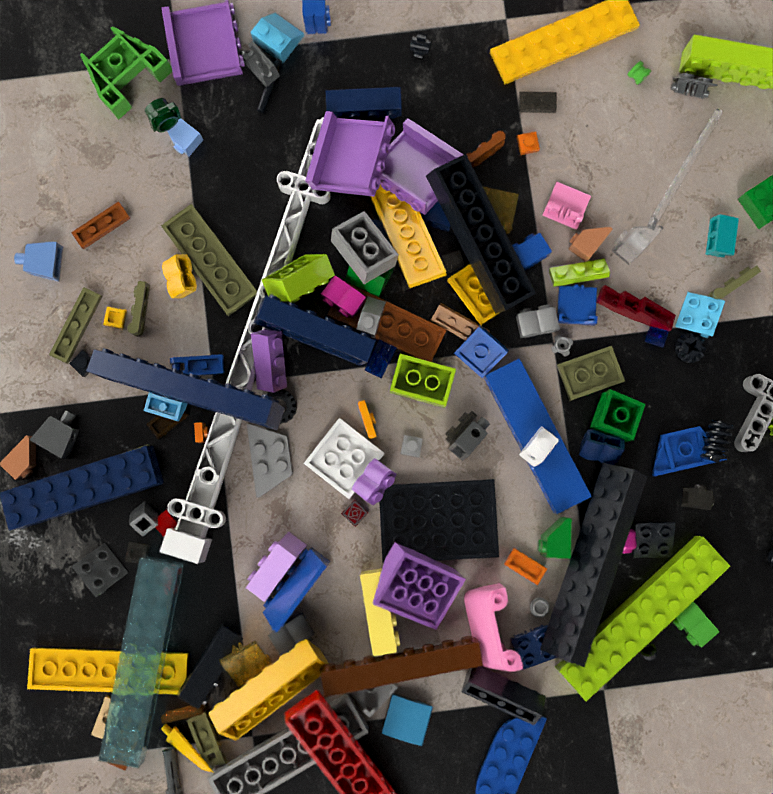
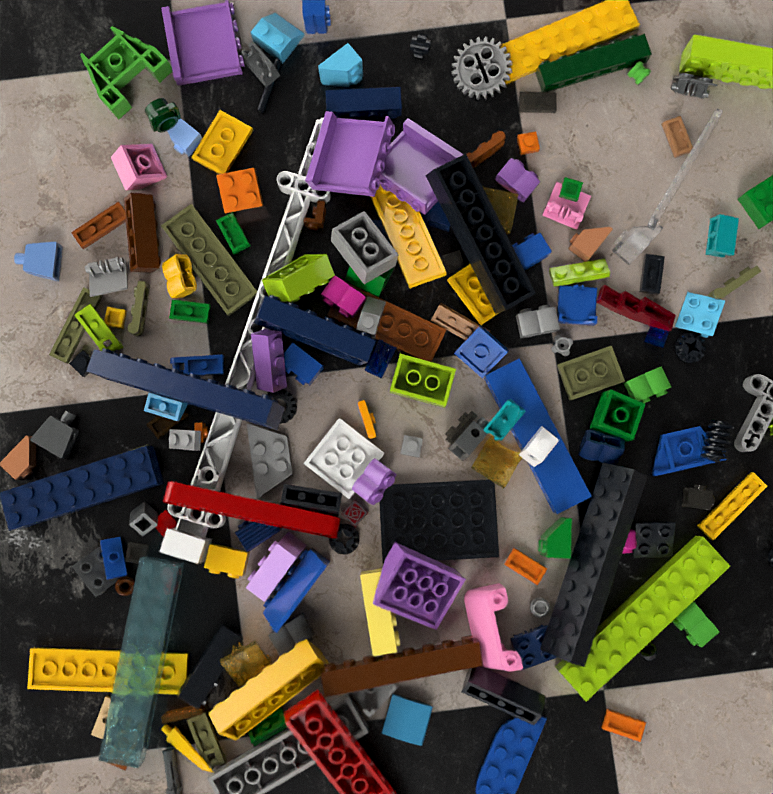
(97, 328): none -> lime plate
(107, 277): none -> light grey hinge
(113, 558): none -> blue plate
(124, 592): none -> reddish brown plate
(138, 166): none -> bright pink slope
(142, 233): none -> reddish brown brick
(184, 439): none -> light grey plate
(190, 311): none -> green plate
(222, 143): none -> yellow plate
(226, 560): none -> yellow brick
(233, 233): none -> green plate
(239, 190): none -> orange brick
(251, 510): none -> red beam
(254, 534): none -> dark blue brick
(268, 727): none -> green plate
(301, 365): none -> blue brick
(311, 499): none -> black brick
(319, 214): none -> reddish brown bracket
(341, 68): none -> medium azure slope
(351, 544): none -> black gear
(496, 462): none -> clear yellow piece
(498, 61): none -> light grey gear
(504, 420): none -> teal hinge
(517, 179): none -> medium lavender brick
(570, 189): none -> green plate
(593, 63): none -> dark green brick
(623, 725): none -> orange tile
(647, 385): none -> bright green brick
(652, 274): none -> black plate
(677, 136): none -> medium nougat plate
(732, 505): none -> yellow plate

